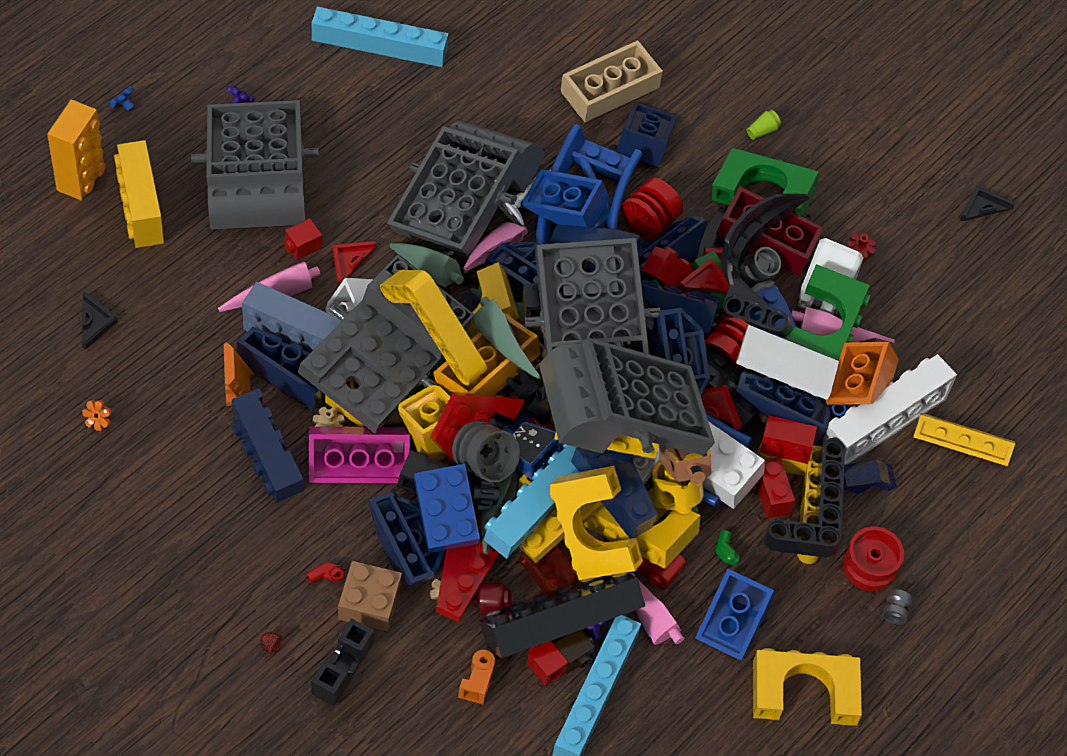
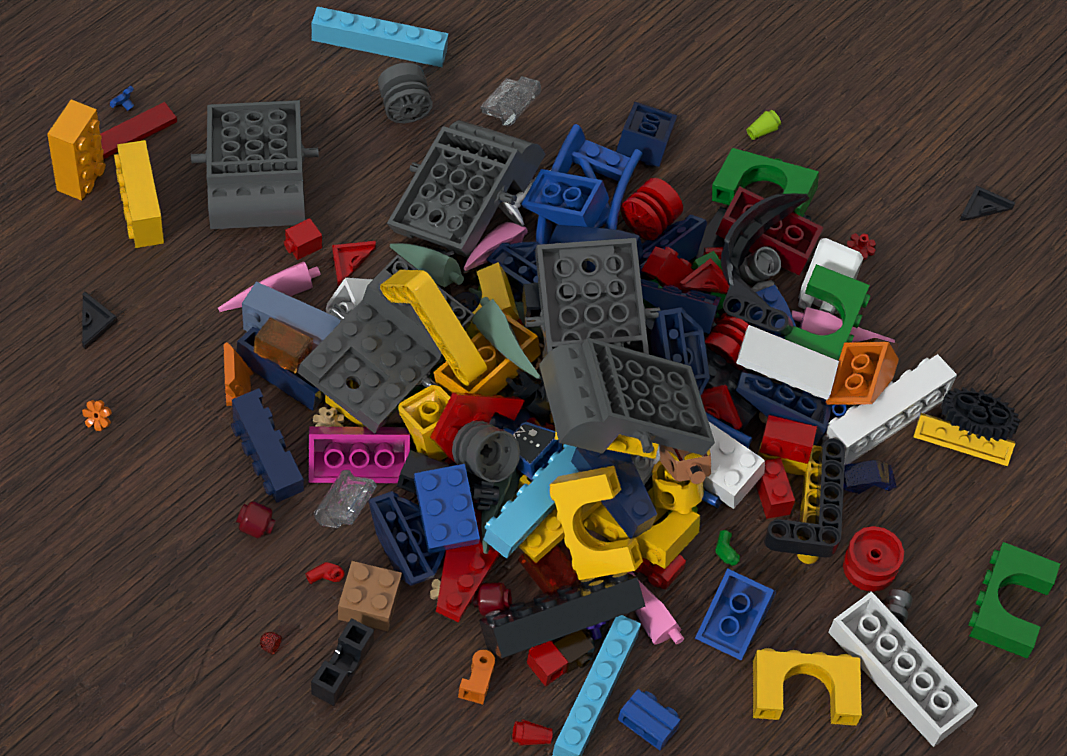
(137, 128): none -> red tile
(240, 95): dark purple plant -> none
(255, 519): none -> dark red head
(282, 345): none -> clear orange brick
(344, 500): none -> clear brick
(405, 93): none -> dark grey wheel
(511, 99): none -> clear brick
(531, 733): none -> red cone
(611, 81): tan brick -> none
(649, 718): none -> blue brick
(902, 669): none -> white brick
(980, 414): none -> black gear
(992, 621): none -> green arch

